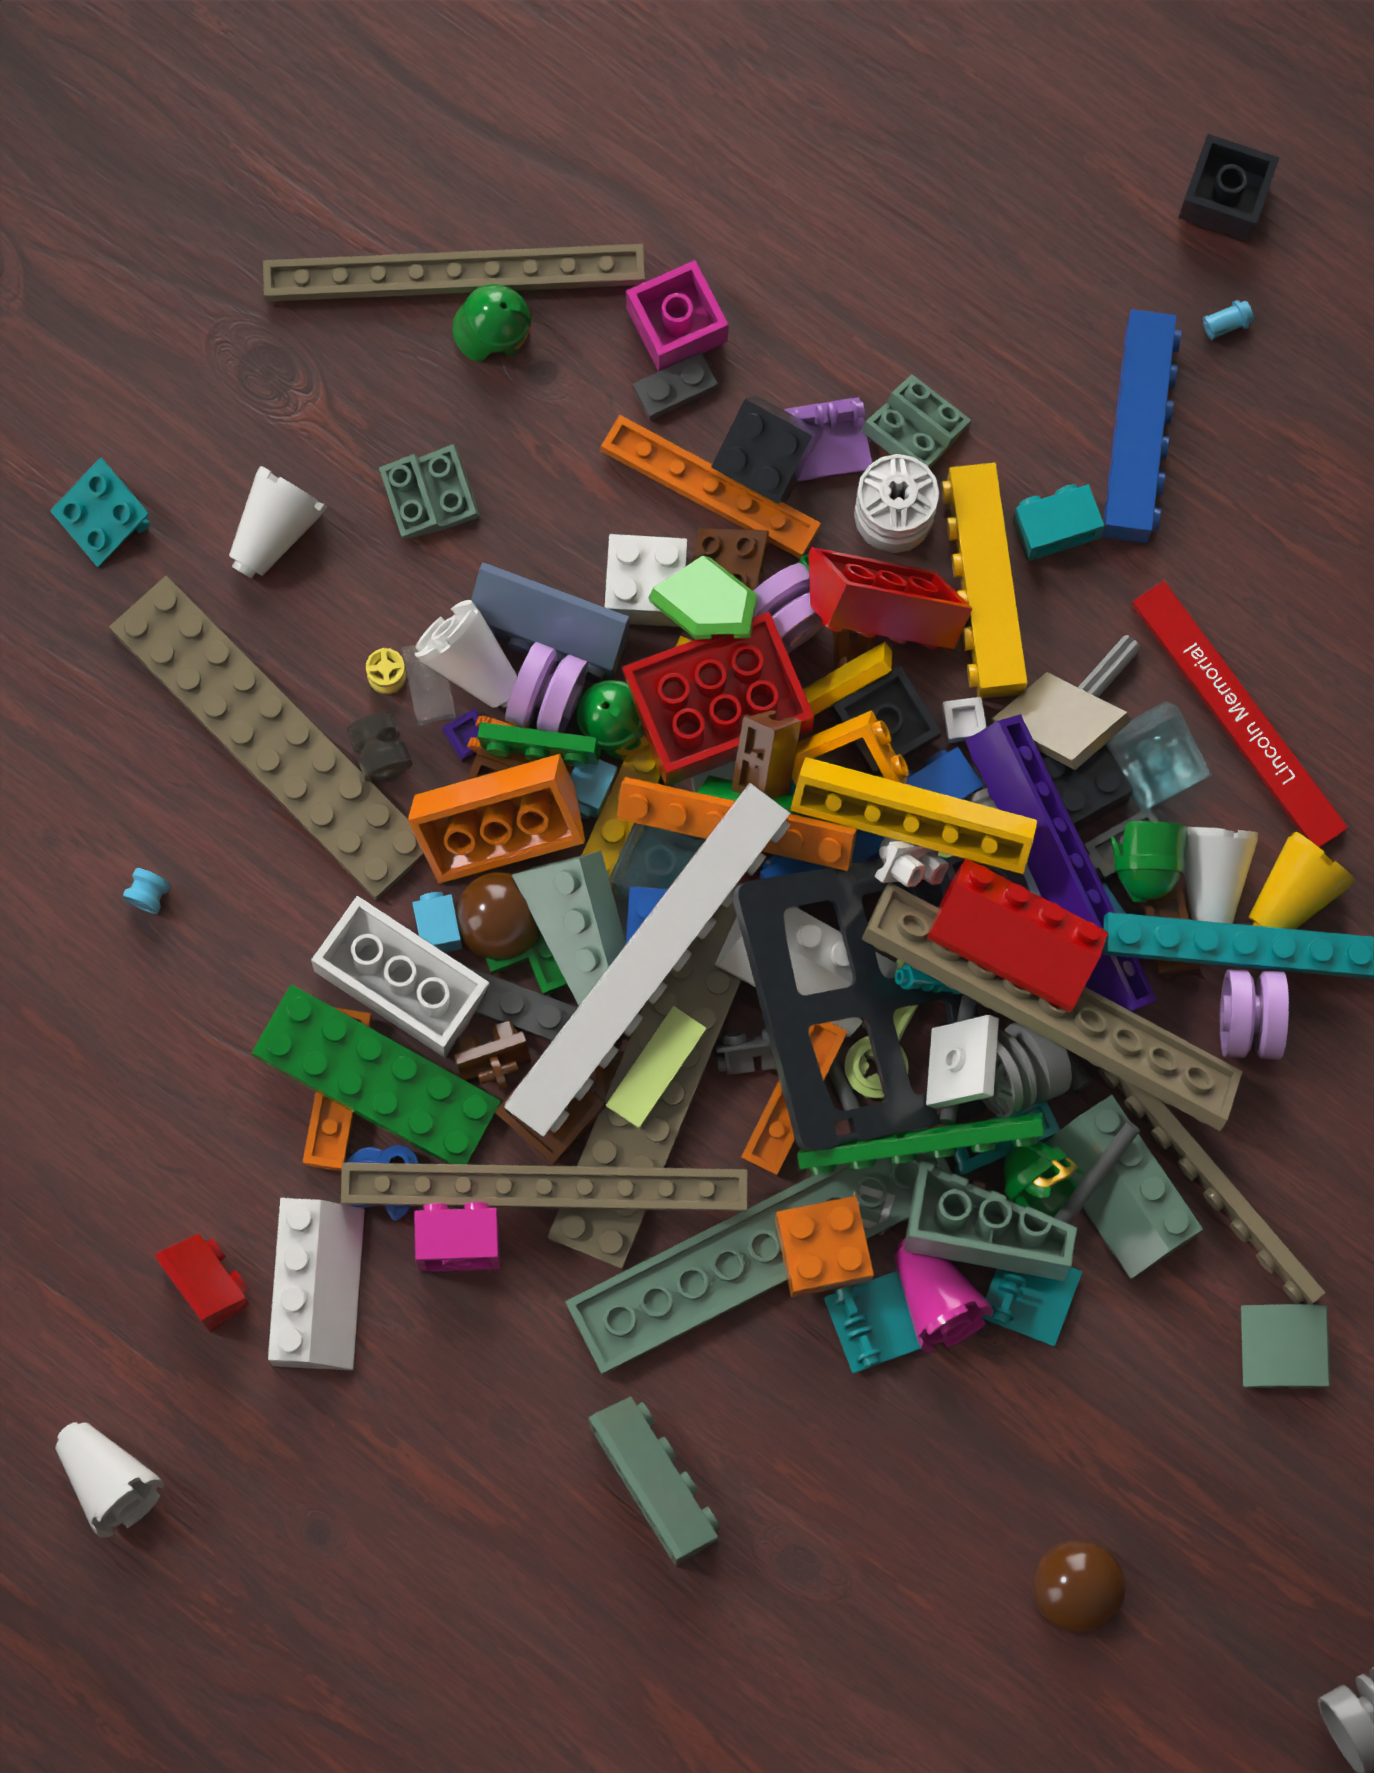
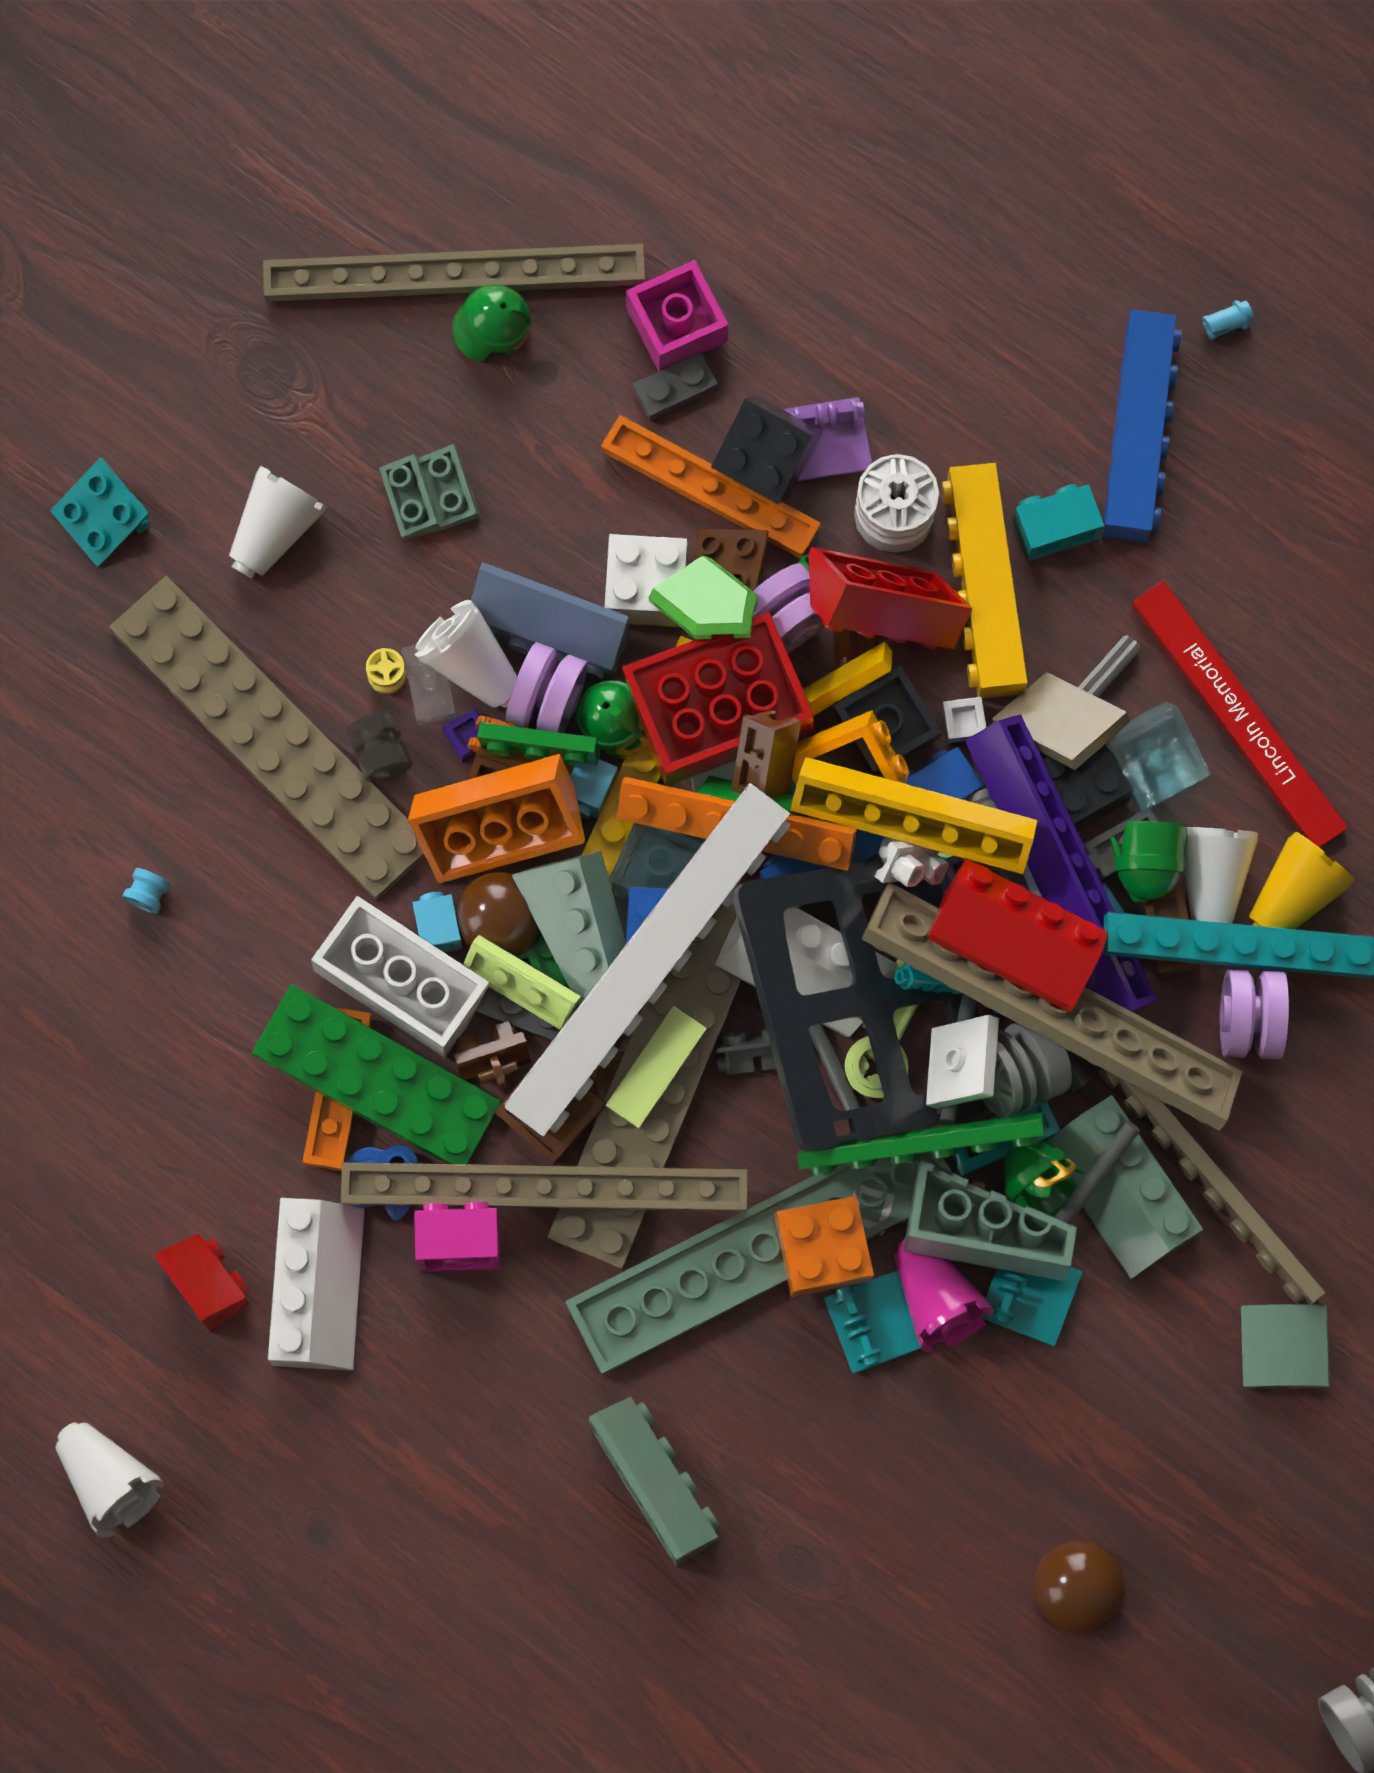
(521, 982): none -> yellowish green tile
(774, 1130): orange plate -> none
(916, 423): sand green slope -> none
(1228, 187): black brick -> none

